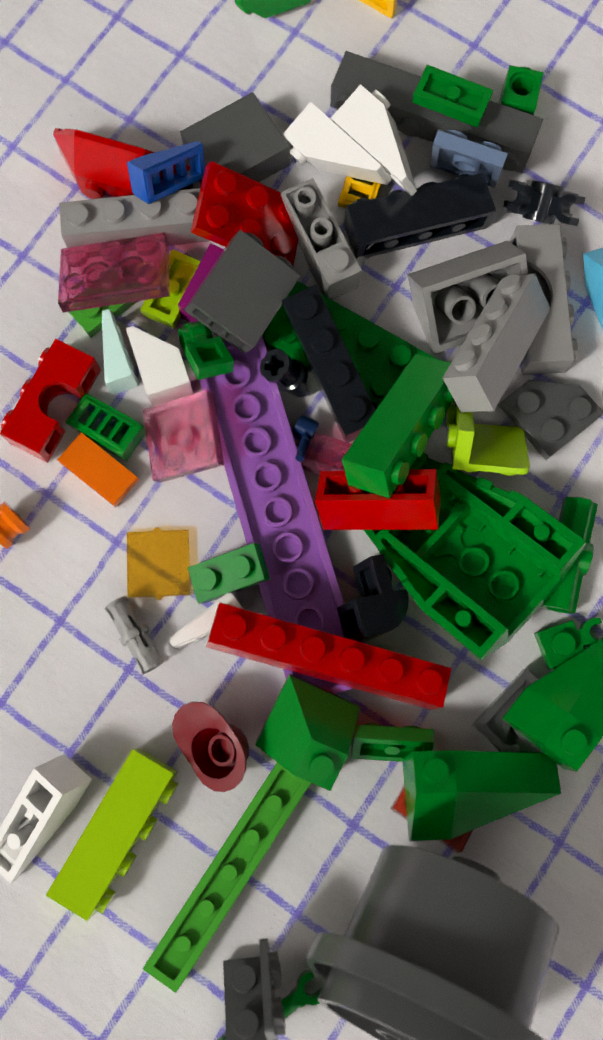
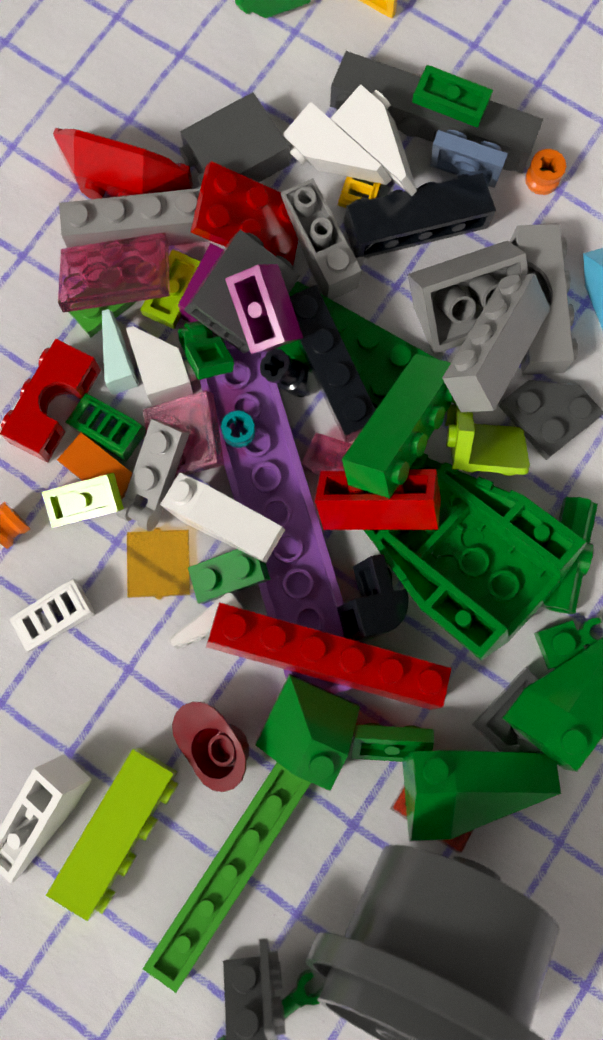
(80, 601): none -> white slope
(83, 500): none -> plate
(134, 634): light grey pin -> none
(145, 171): blue slope -> none
(153, 473): none -> light grey plate
(222, 517): none -> white slope
(249, 426): none -> teal bush
(264, 307): none -> magenta brick
(306, 430): dark blue hand -> none
(523, 82): green brick -> none
(543, 202): black pin -> none
(545, 181): none -> orange wheel

